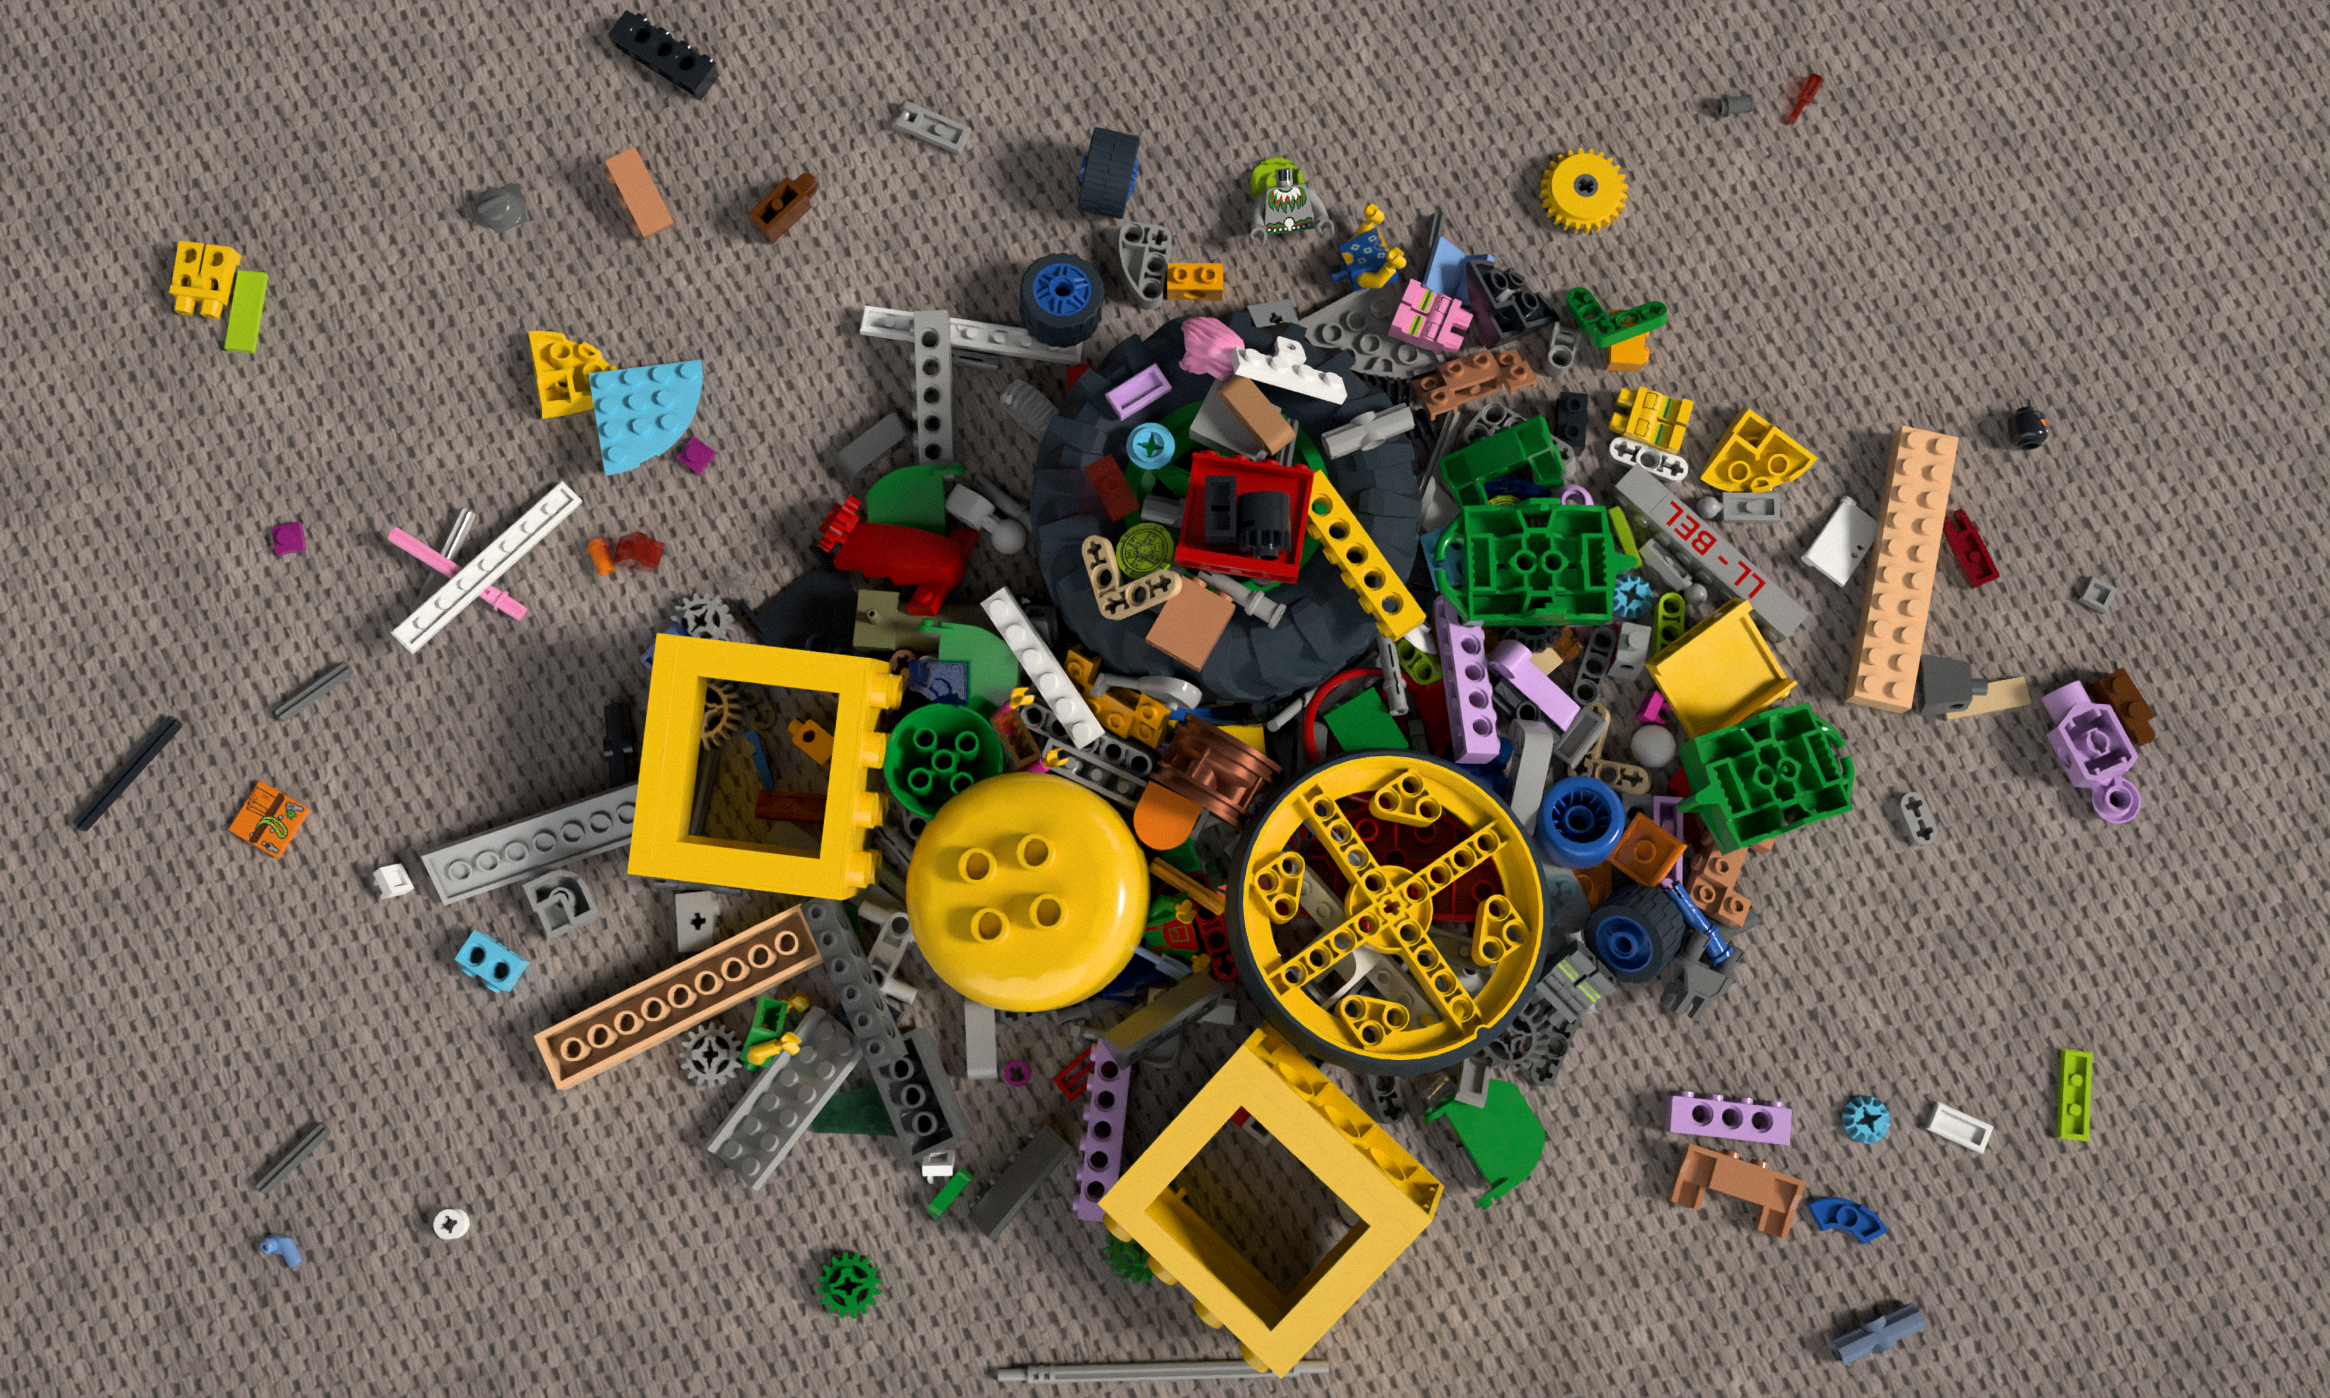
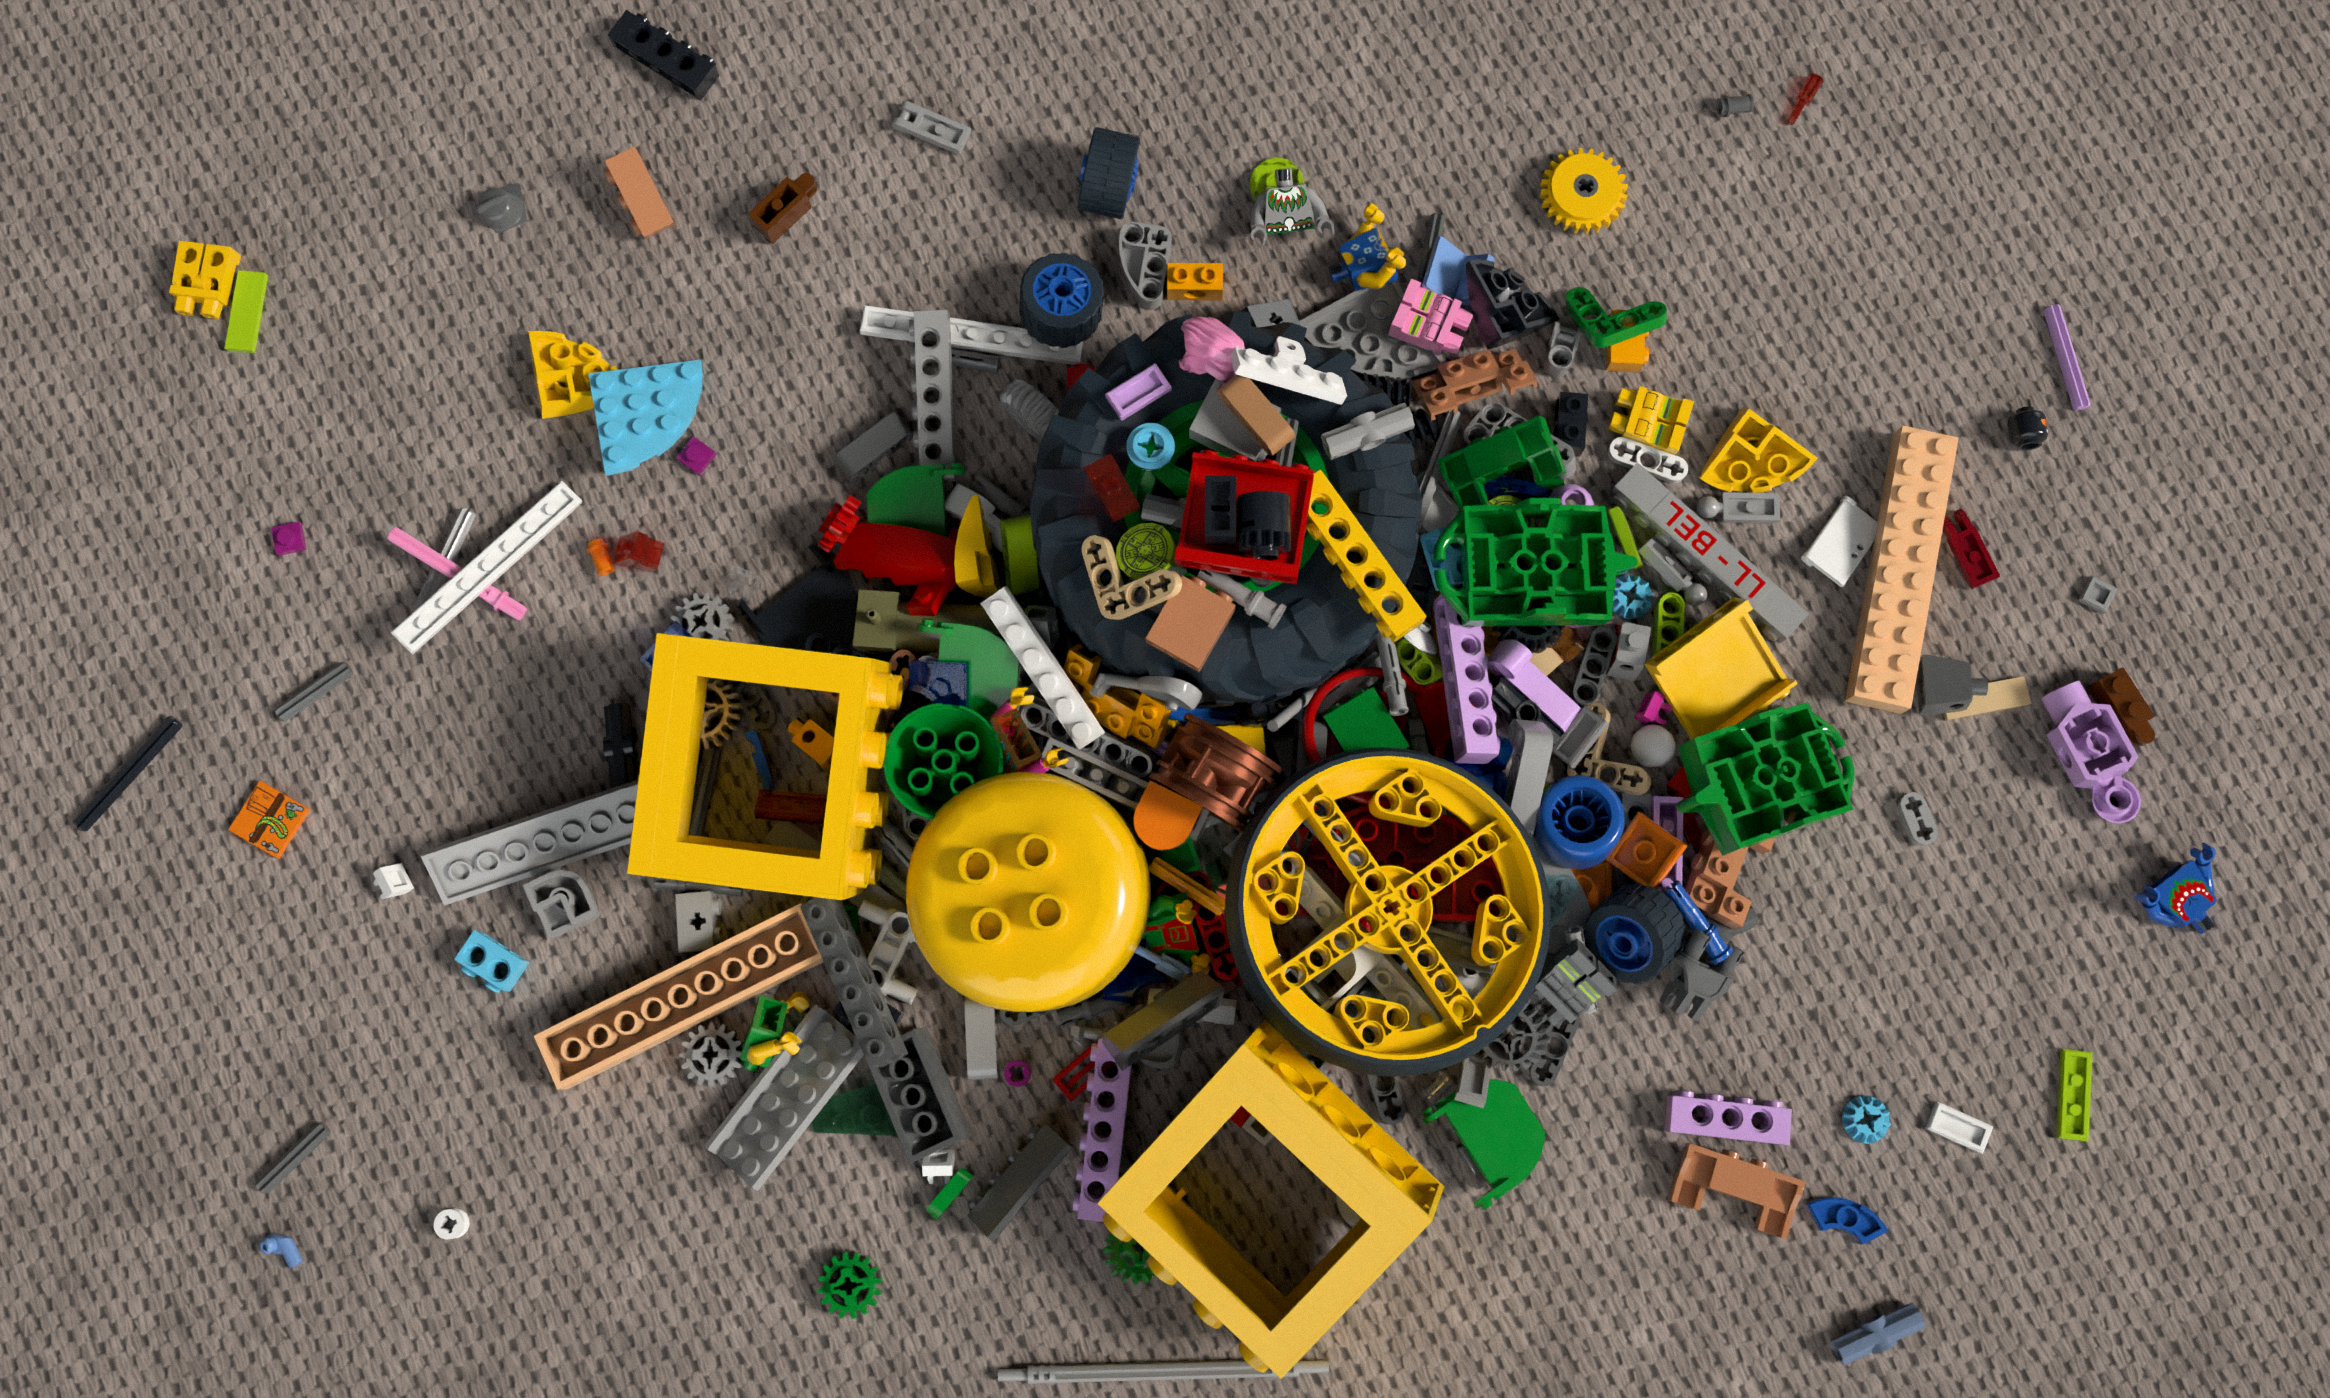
(973, 563): none -> yellow brick
(1019, 555): none -> lime beam
(2066, 357): none -> lavender axle
(2183, 893): none -> blue torso

